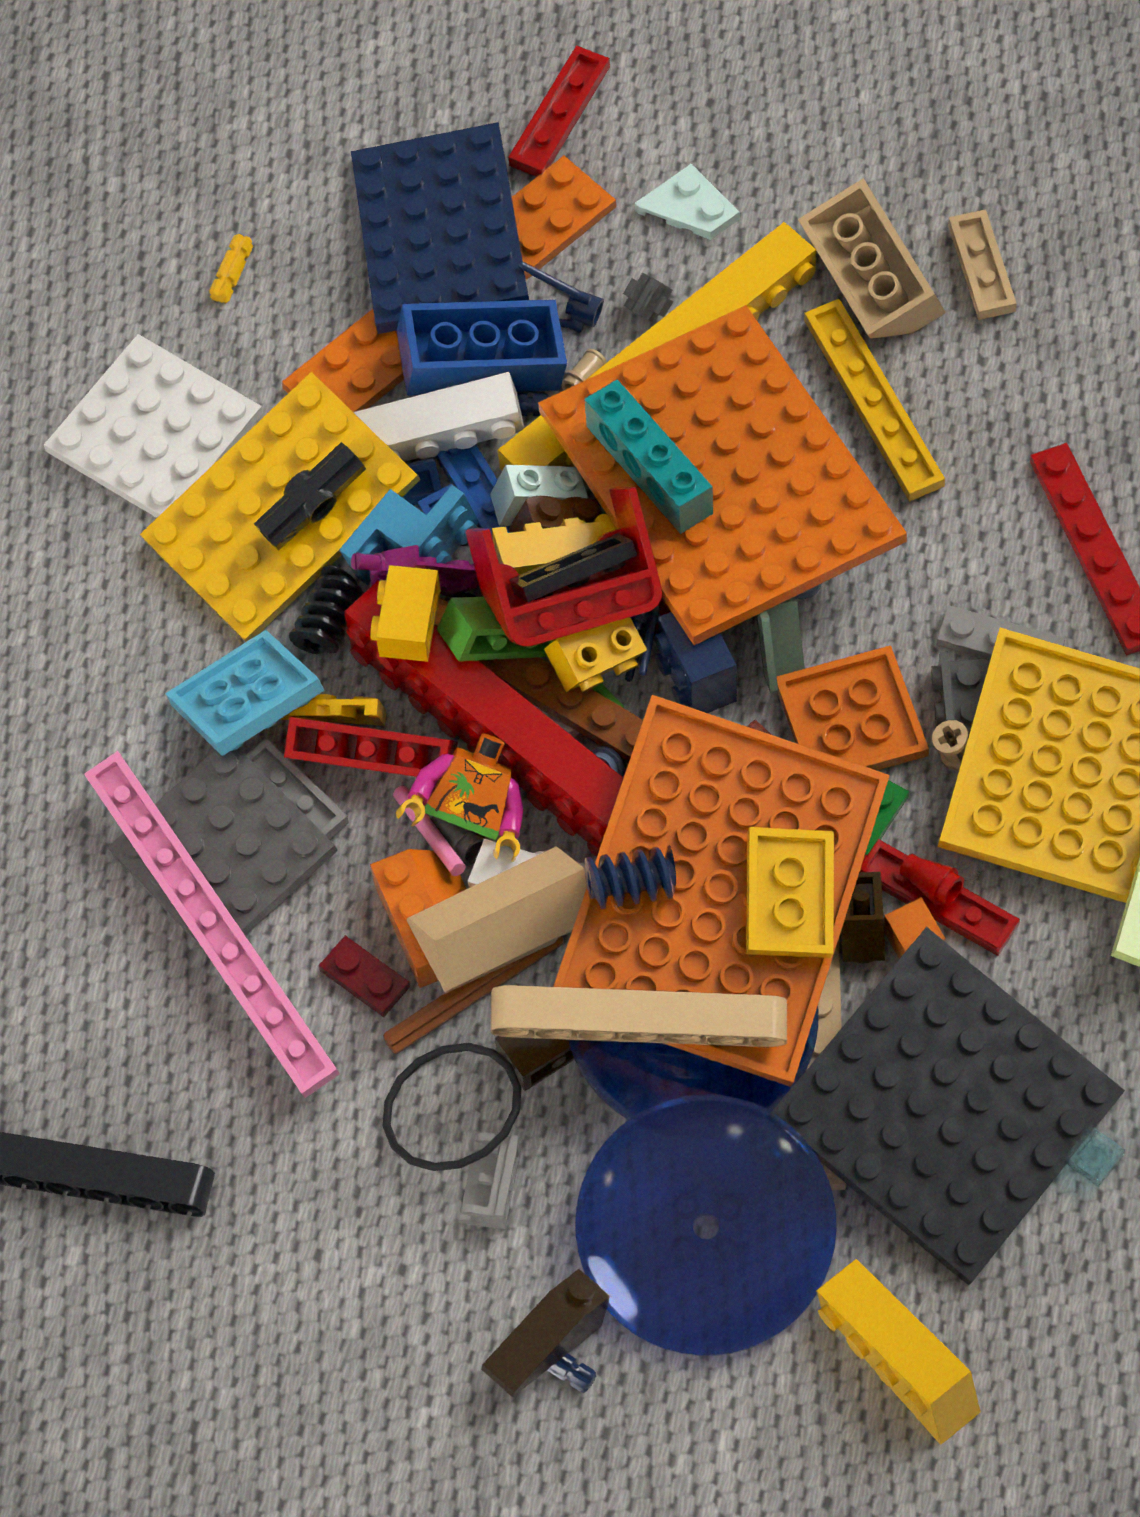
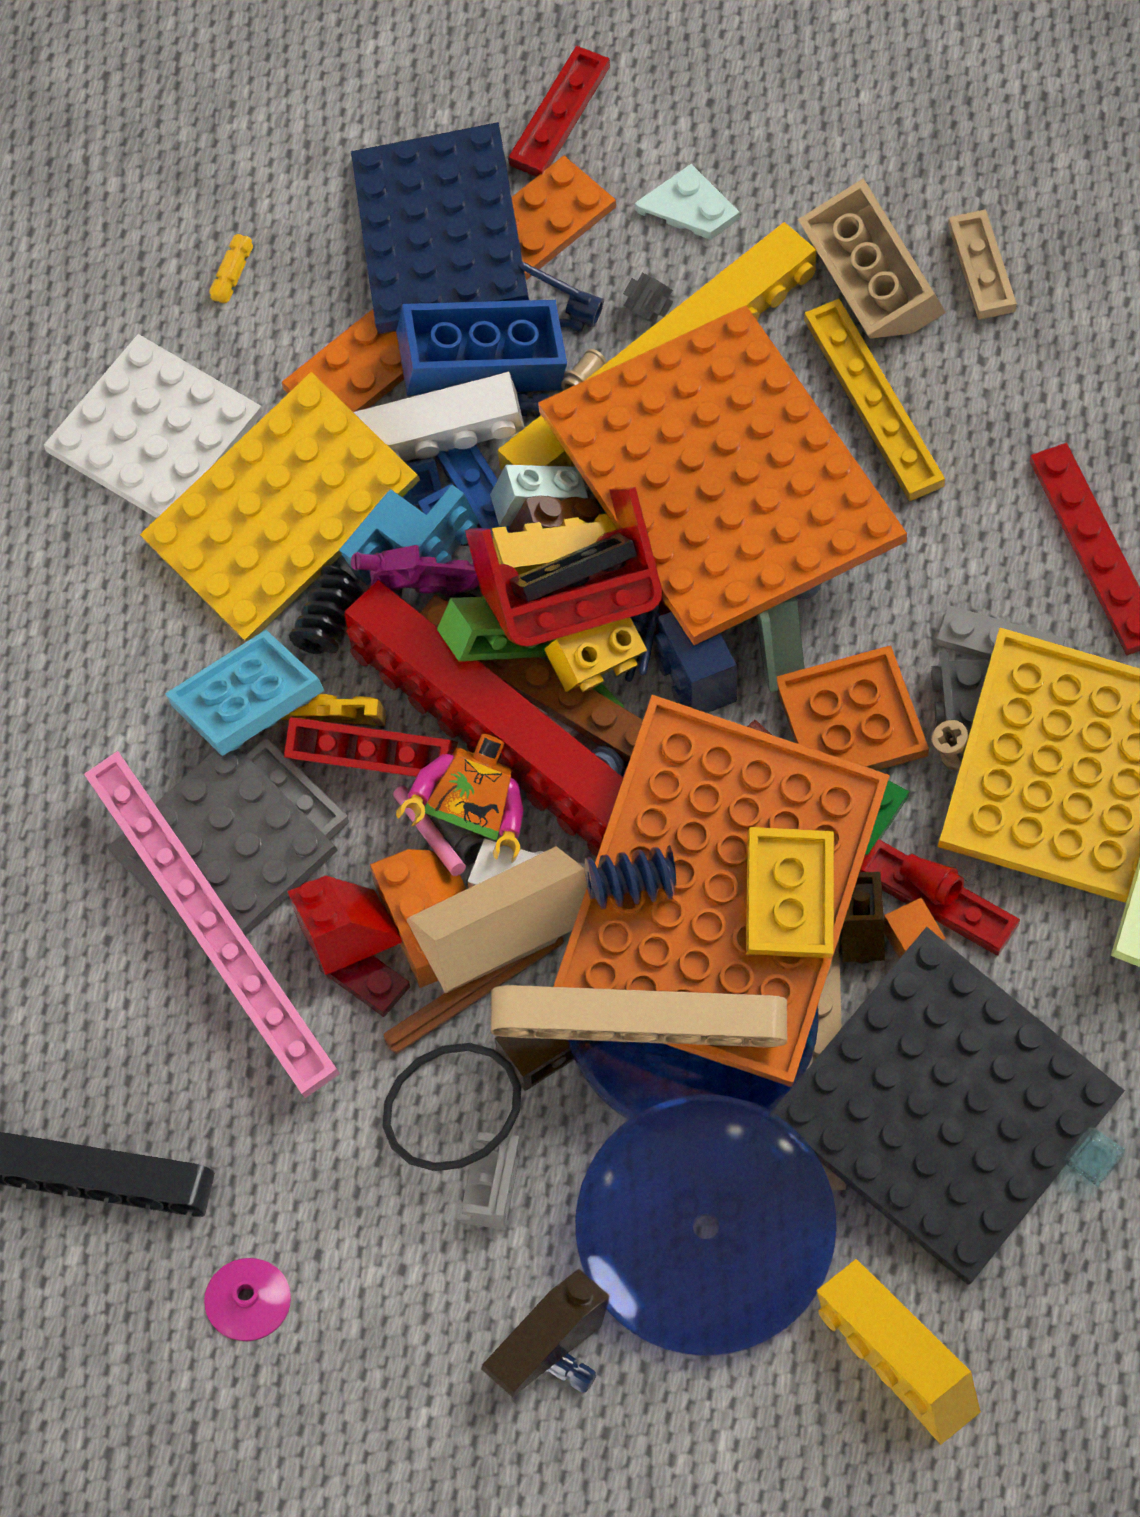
(253, 1317): none -> dark pink dish
(310, 496): black piece -> none
(342, 921): none -> red slope
(407, 613): yellow brick -> none
(649, 456): teal brick -> none

